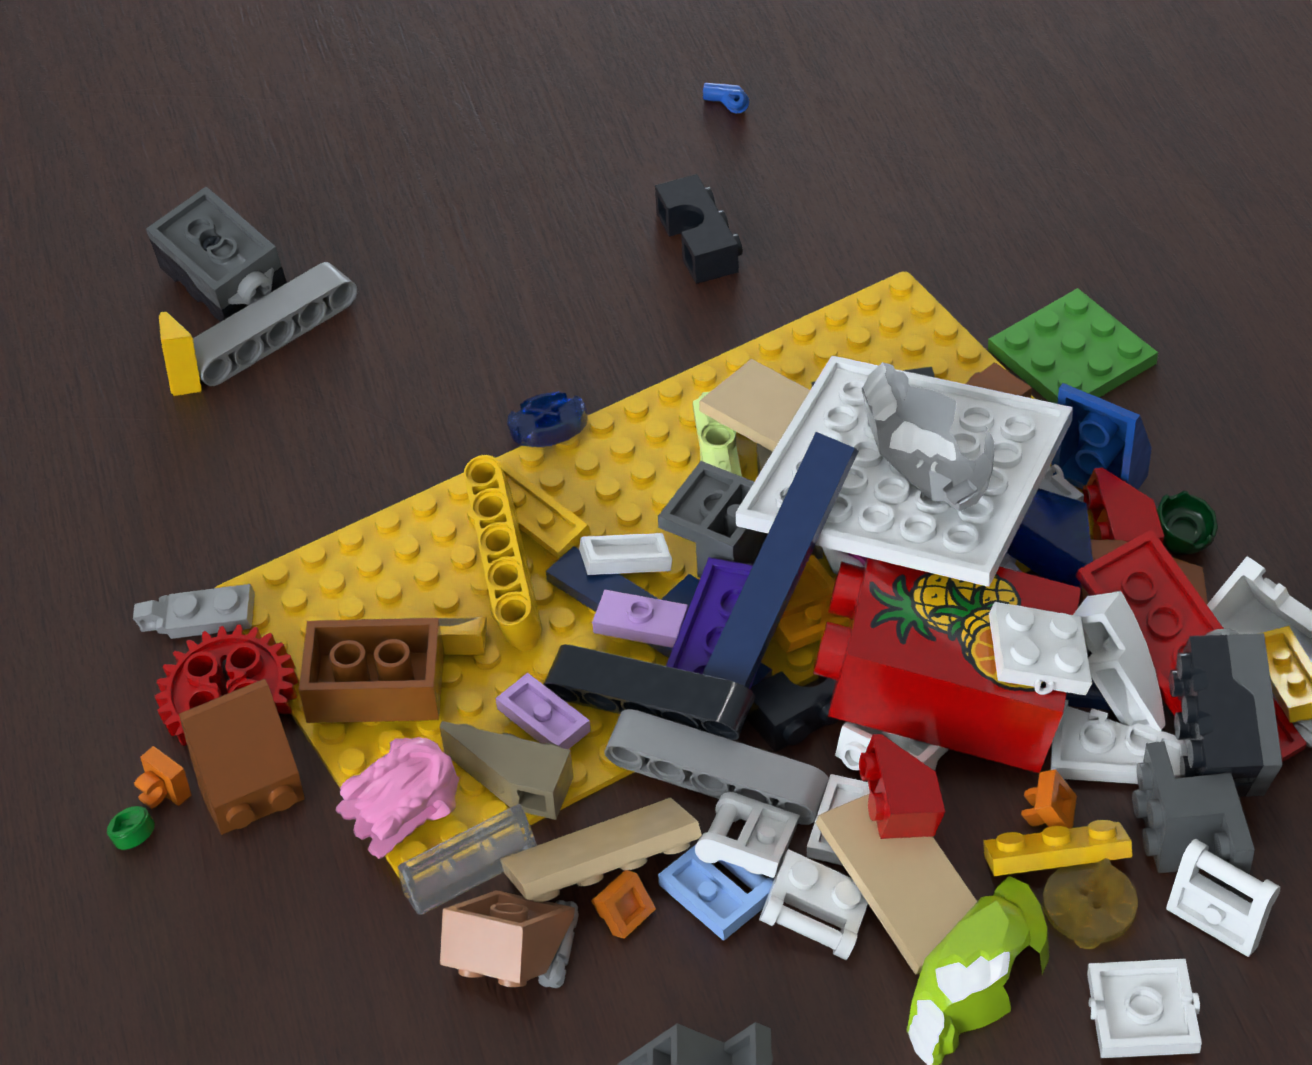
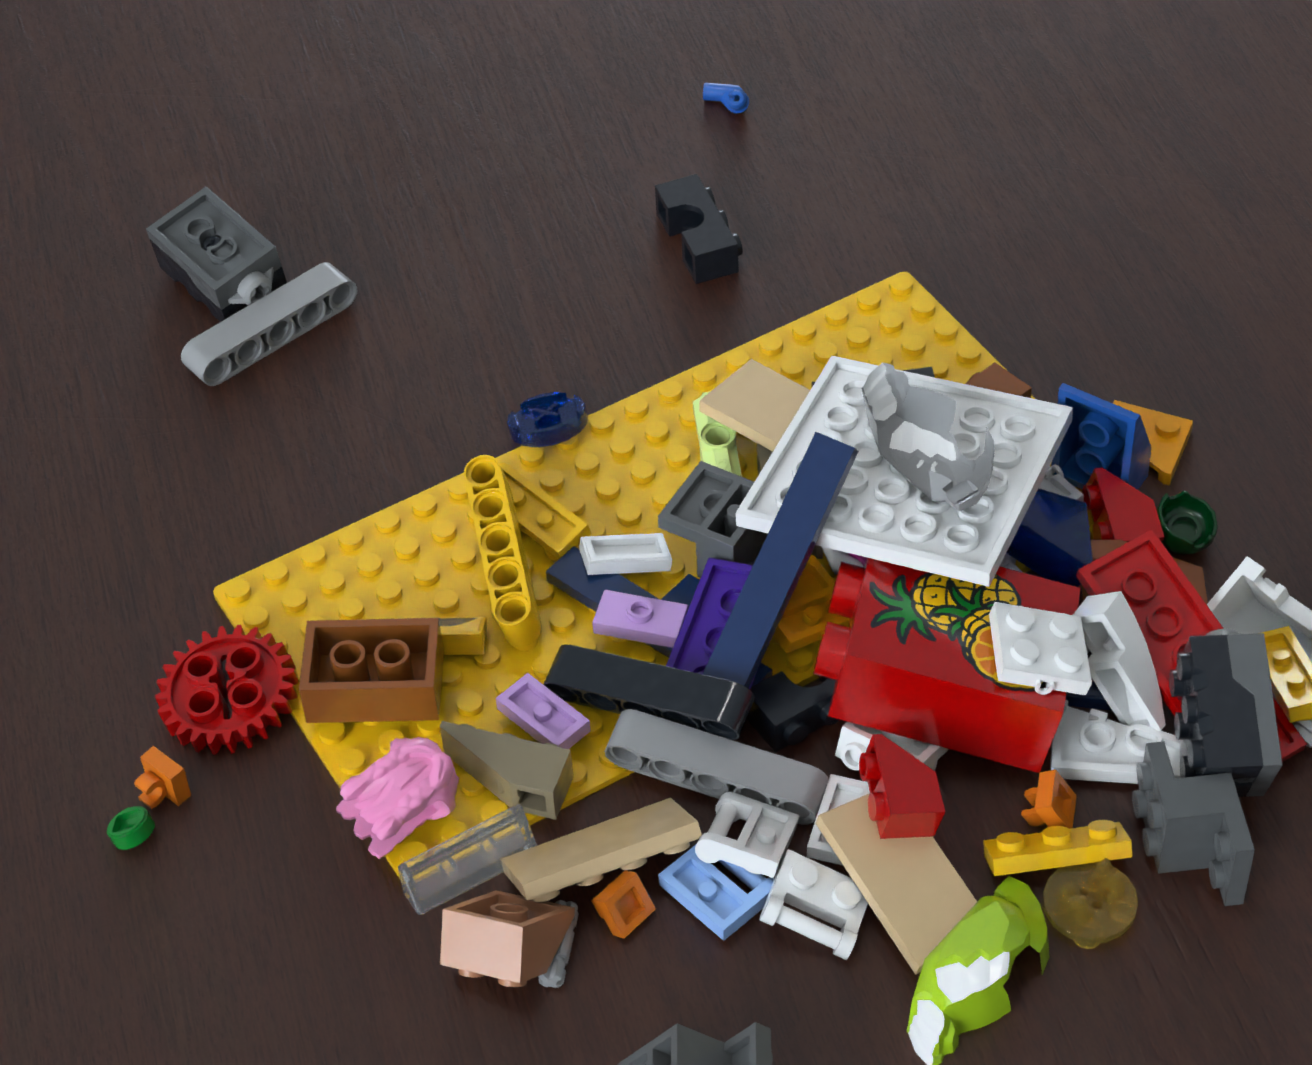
(179, 356): yellow slope -> none
(197, 611): light grey hinge -> none
(241, 757): dark orange slope -> none
(1072, 345): bright green plate -> none
(1144, 1008): white plate -> none
(1167, 438): none -> light orange wing
(1216, 908): white plate -> none

